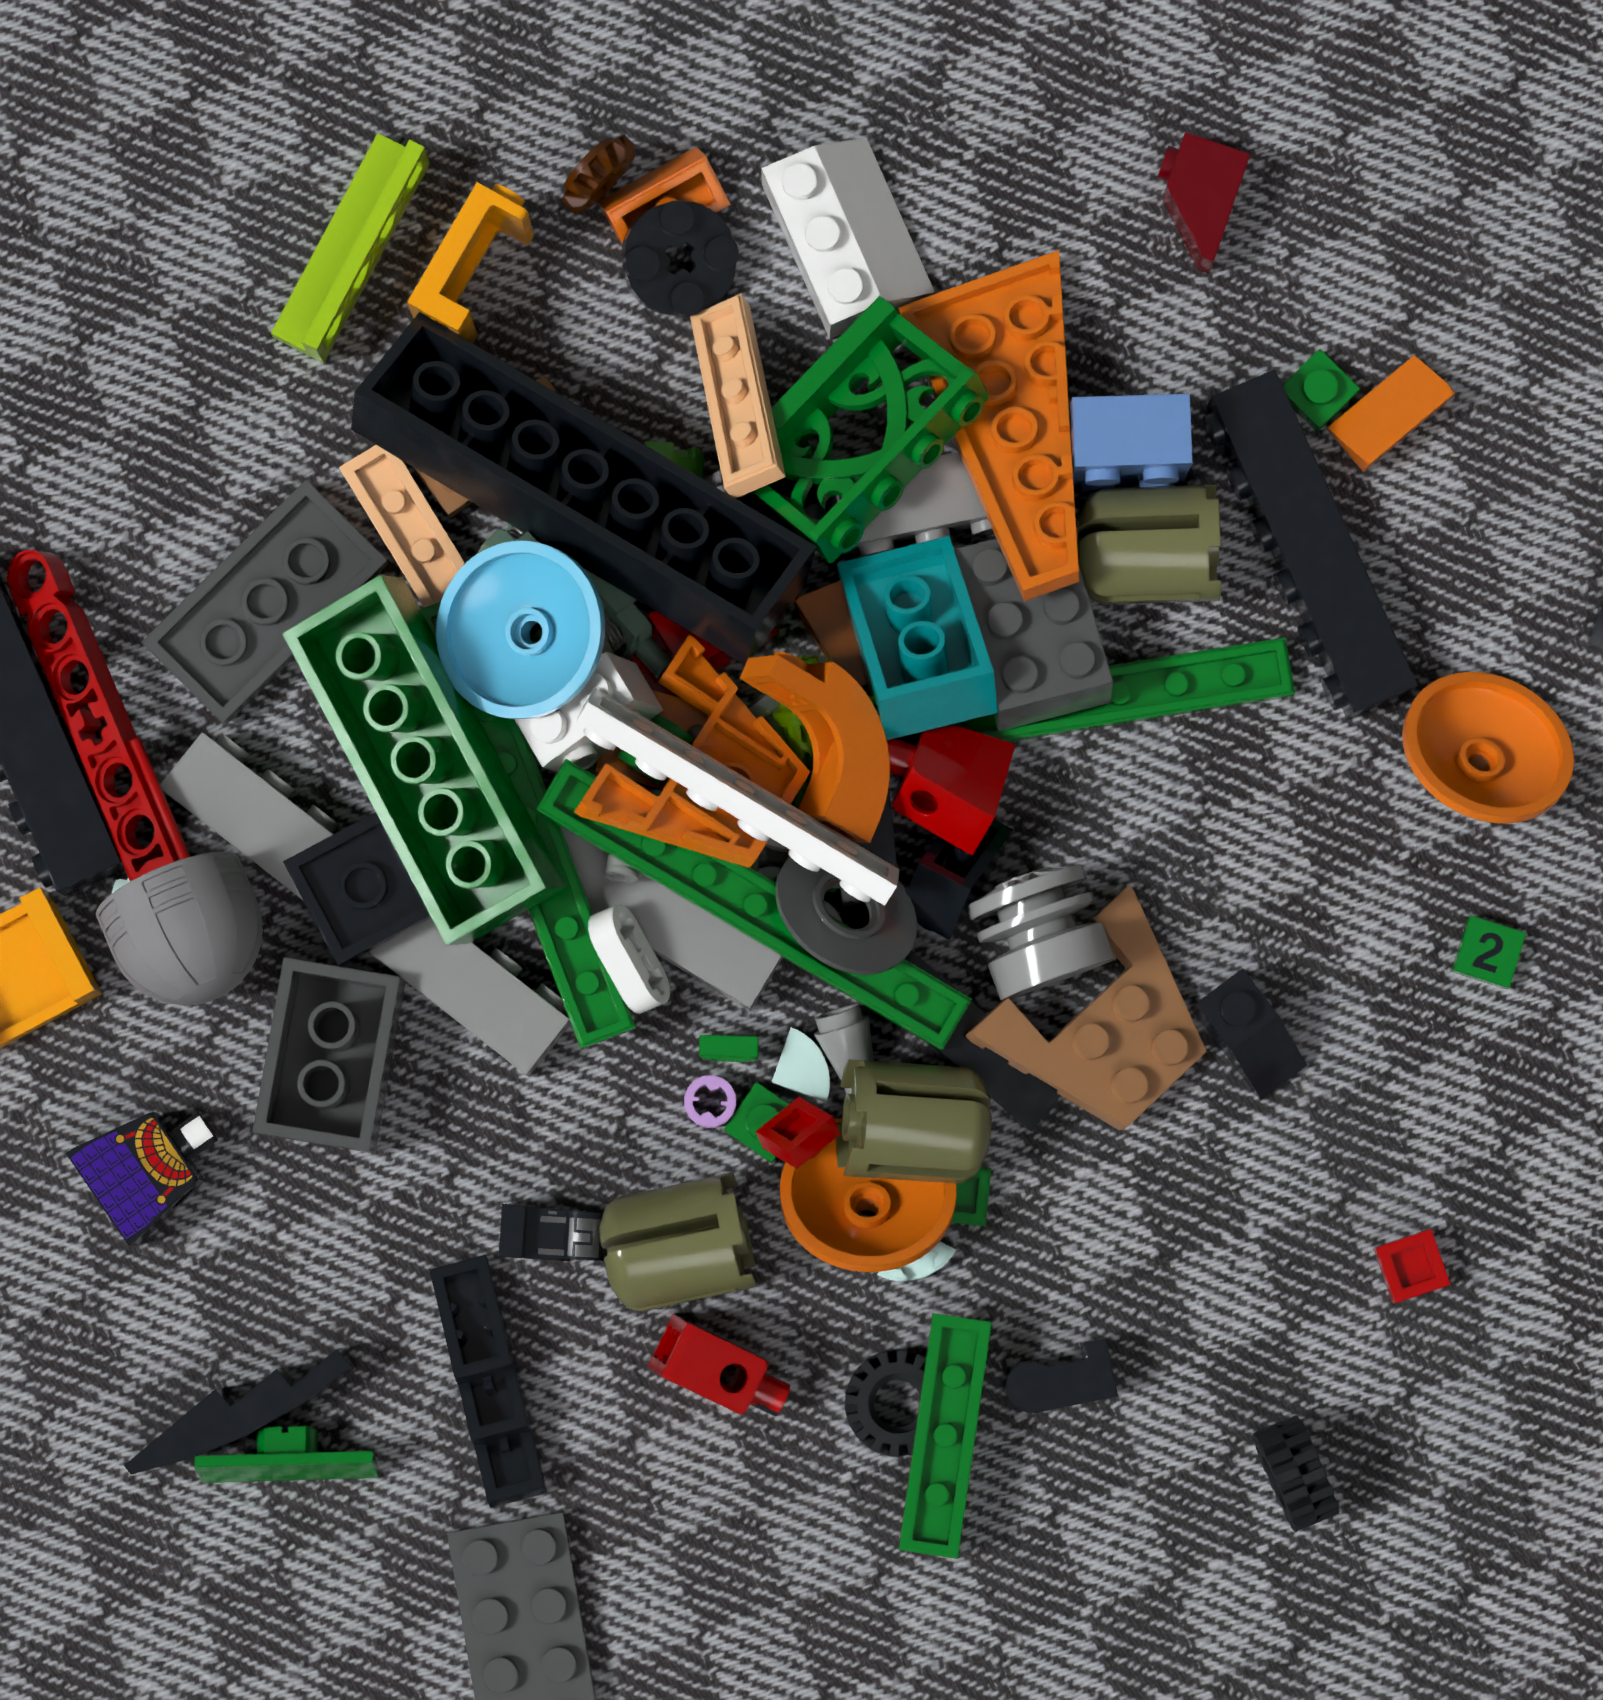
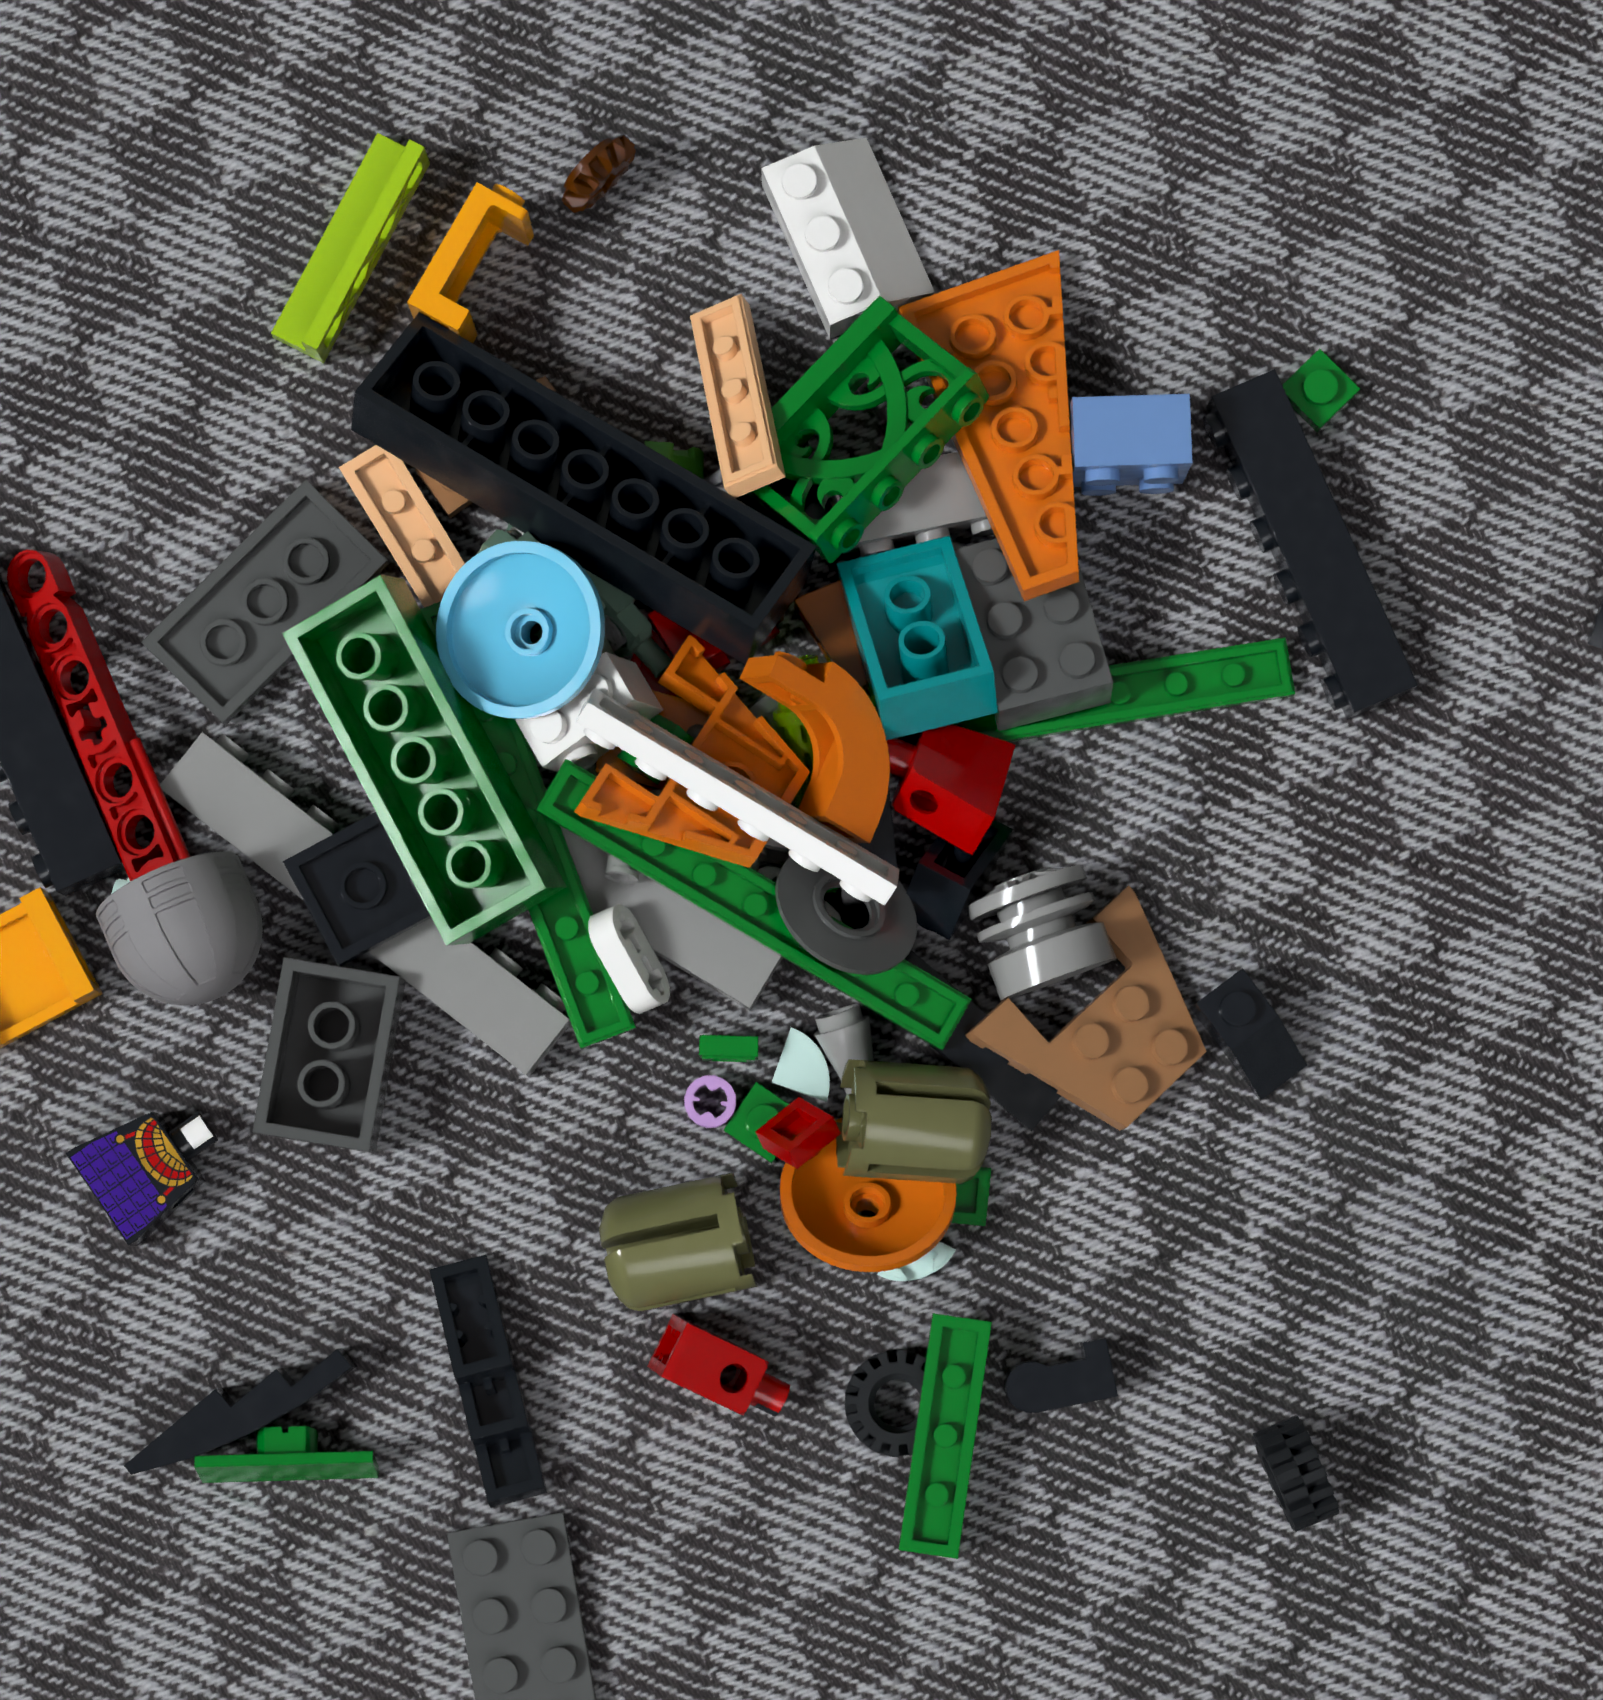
(550, 1234): leg -> none
(646, 264): black plate -> none
(681, 179): orange slope -> none
(1150, 544): olive cylinder -> none
(1201, 193): dark red slope -> none
(1390, 412): orange slope -> none
(1411, 1266): red plate -> none
(1488, 952): green tile -> none
(1499, 729): orange dish -> none

